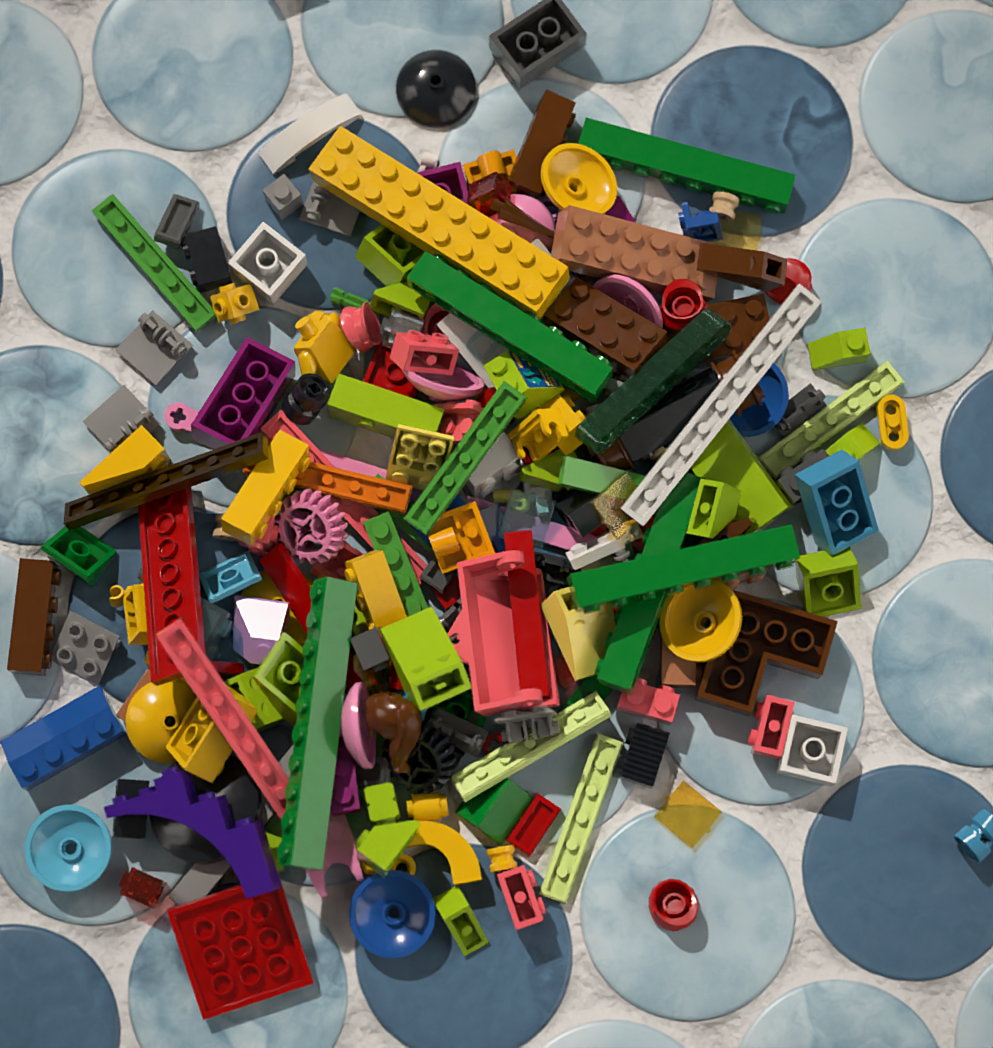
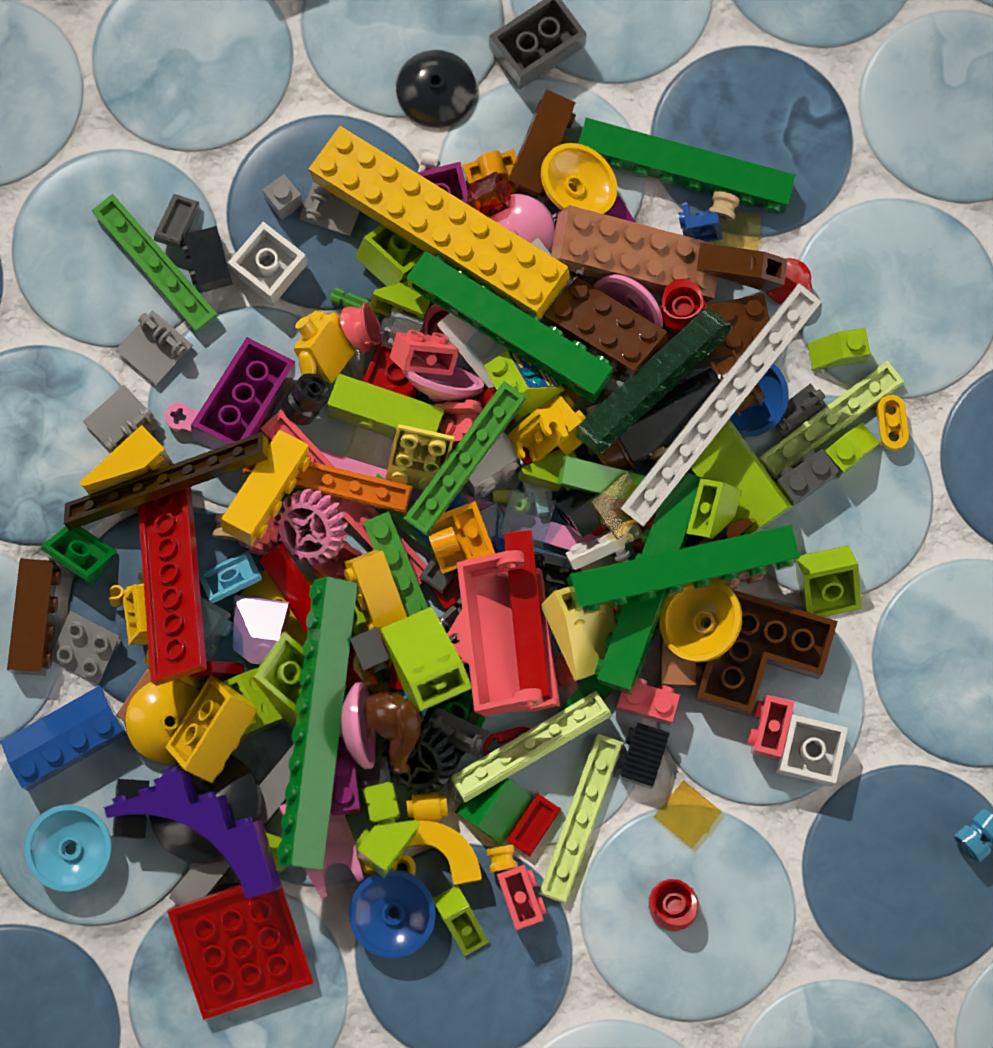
(142, 887): clear red brick -> none
(226, 713): coral plate -> none
(234, 303): yellow brick -> none
(307, 131): white slope -> none
(511, 213): reddish brown piece -> none
(539, 714): light grey hinge -> none
(836, 502): dark azure brick -> none

